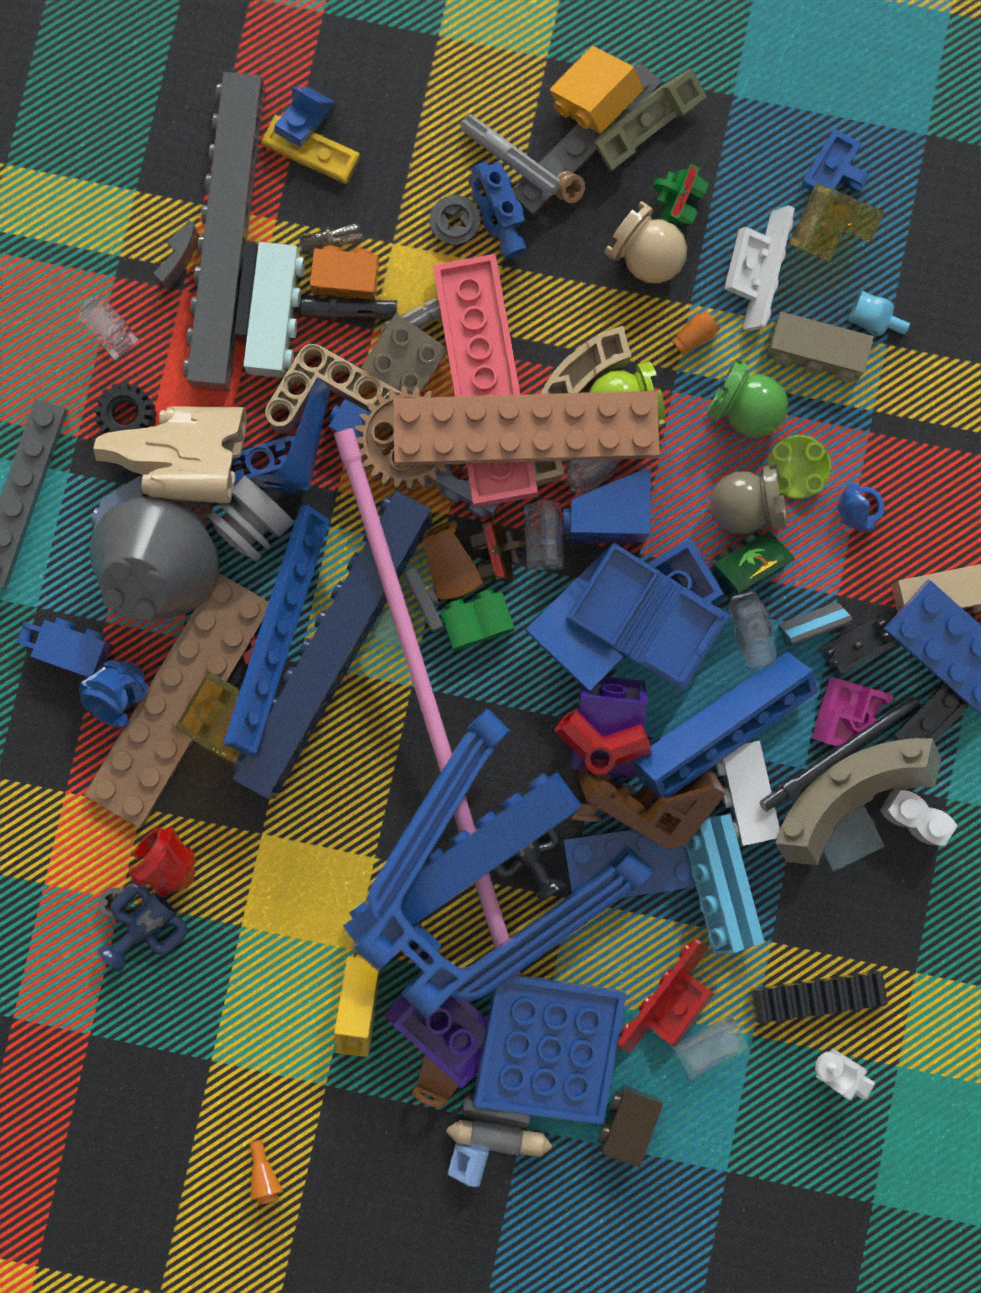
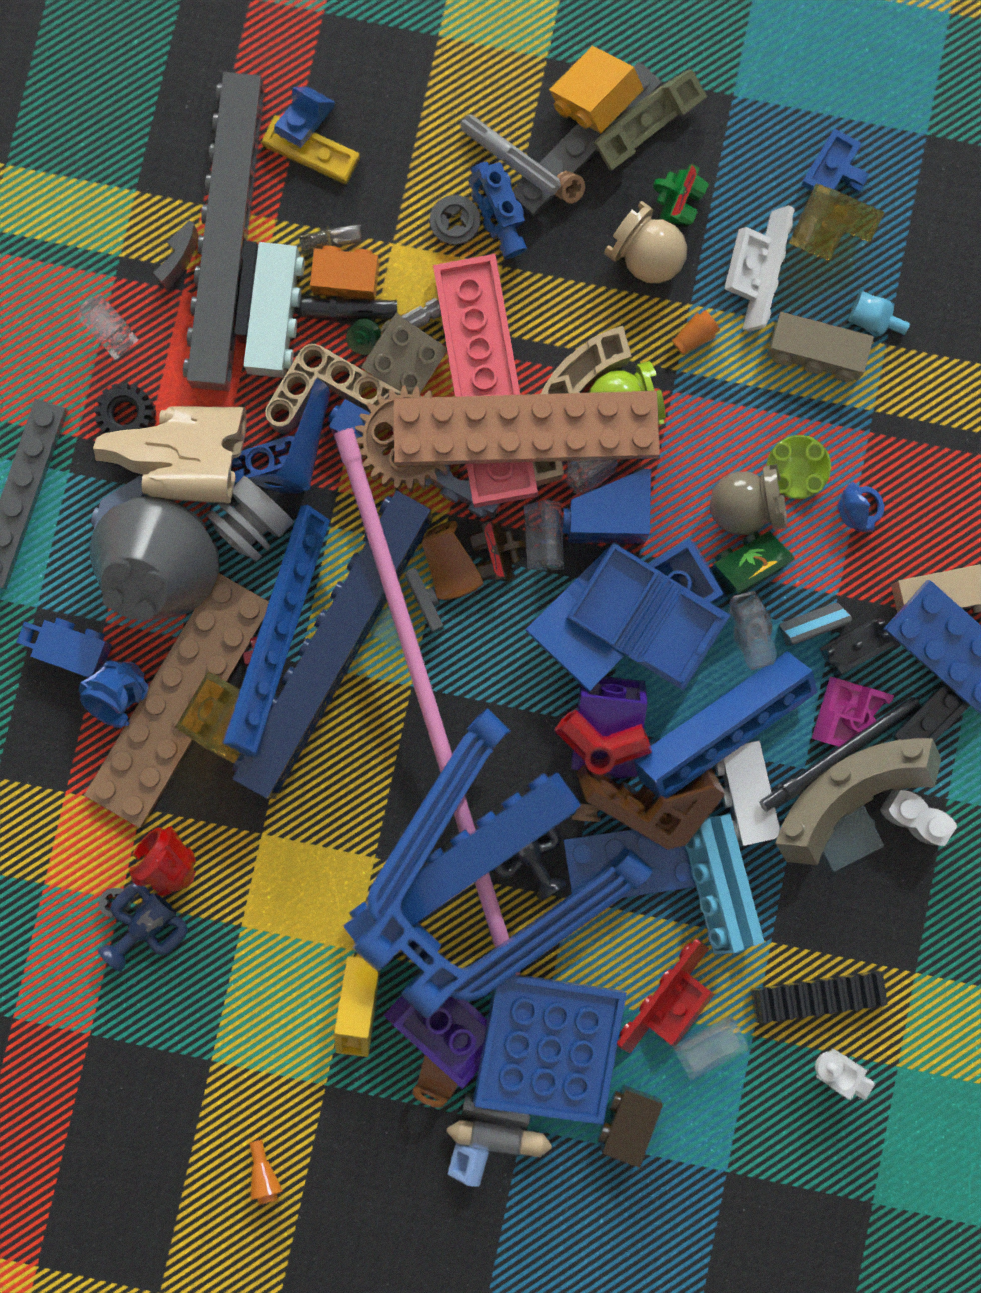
(363, 336): none -> dark green wheel
(477, 620): green brick -> none
(752, 403): bright green tile -> none

